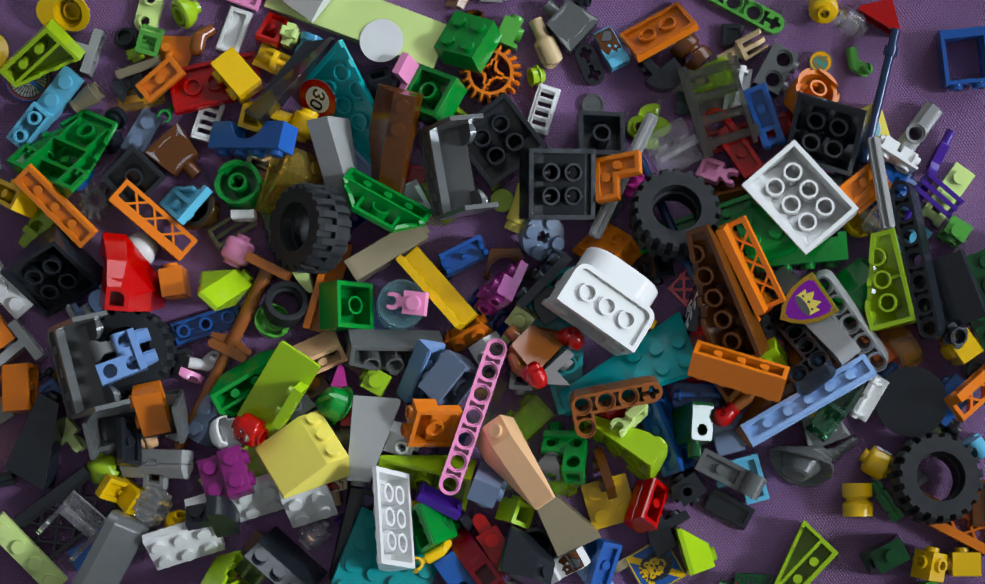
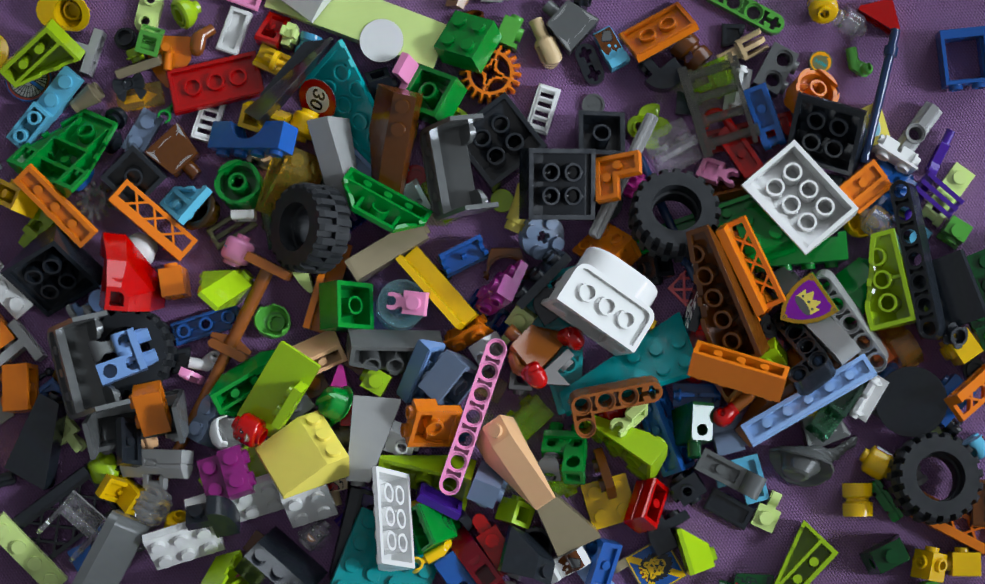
(160, 79): orange plate -> none
(237, 76): yellow brick -> none
(290, 288): black tyre -> none
(535, 75): lime plate -> none
(767, 515): none -> yellowish green plate
(880, 182): light grey axle -> none

